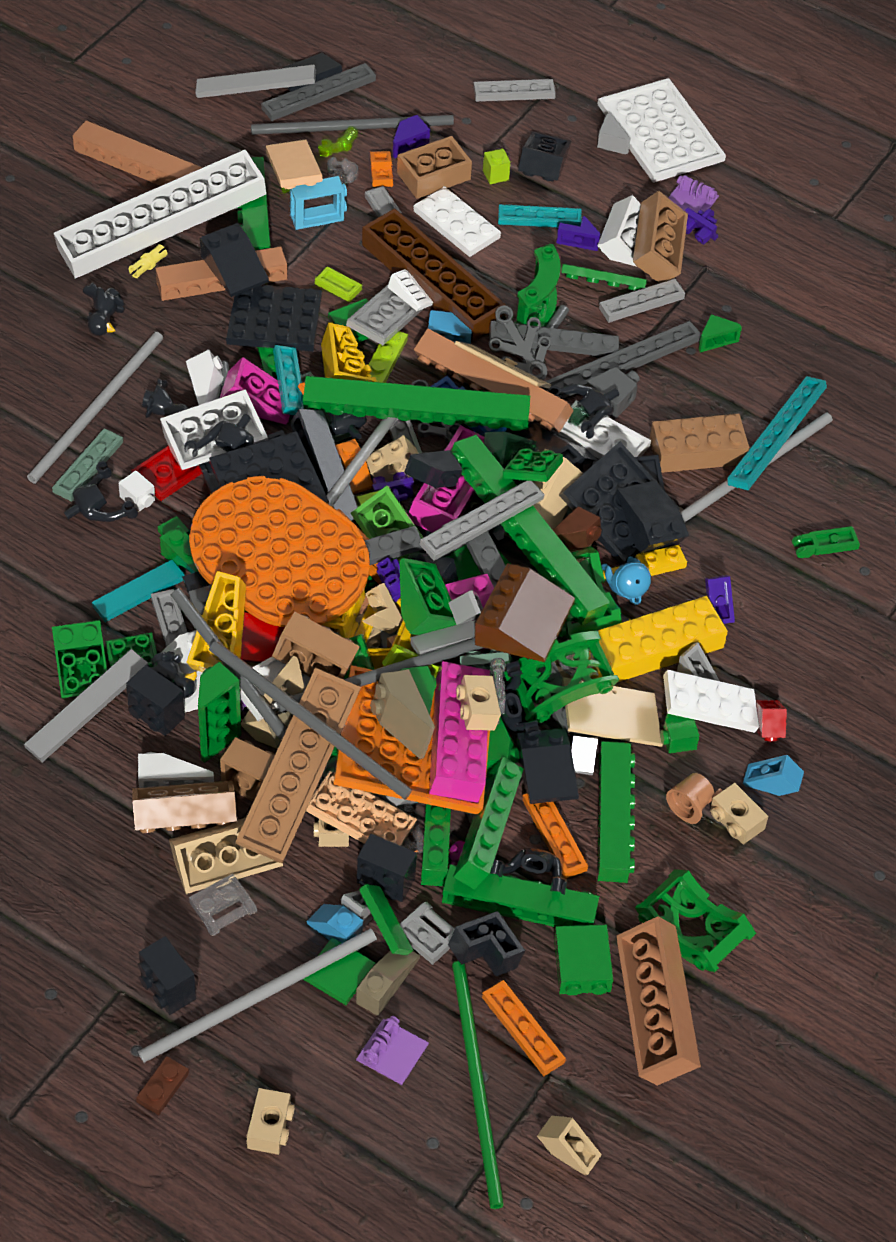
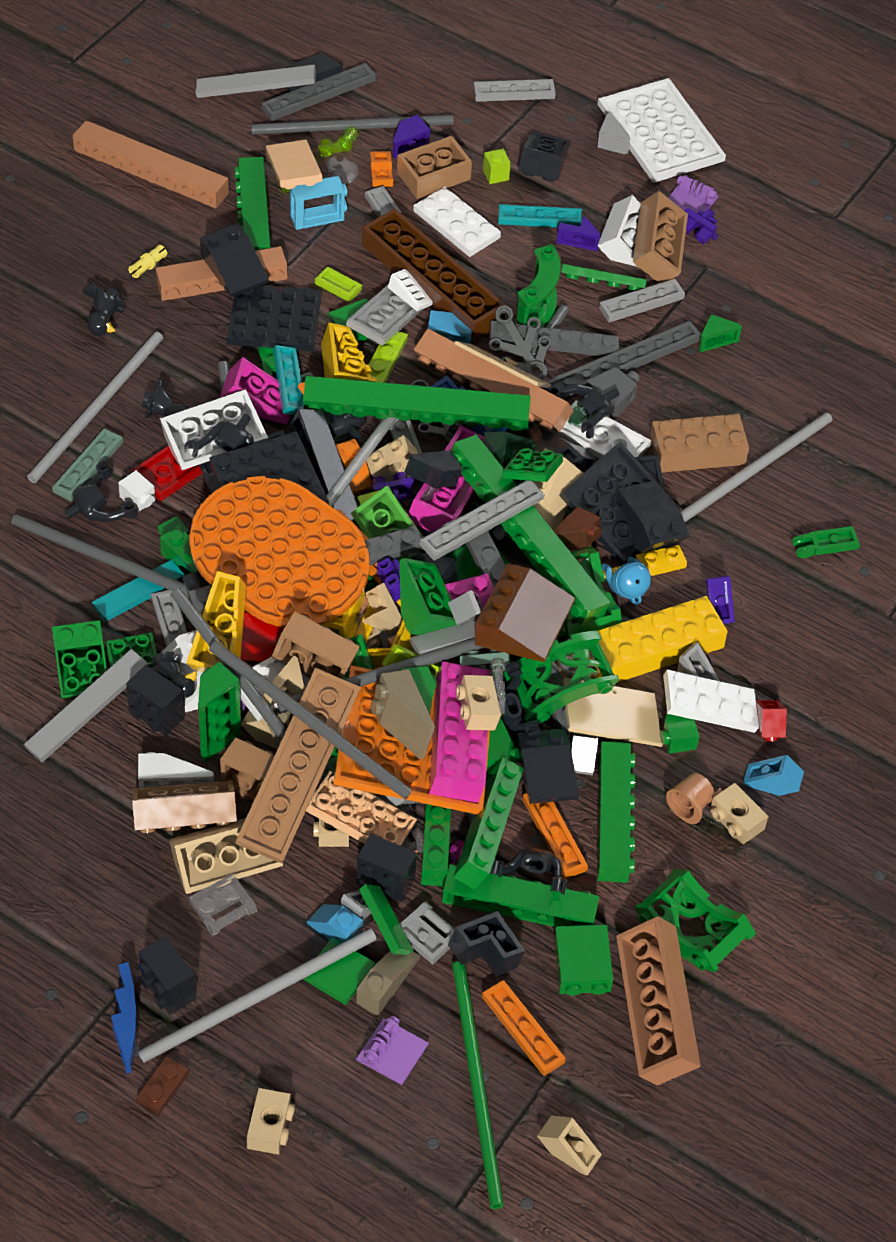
(98, 554): none -> dark grey piece
(125, 1022): none -> blue slope
(160, 213): white brick -> none
(206, 376): white slope -> none
(776, 433): teal plate -> none

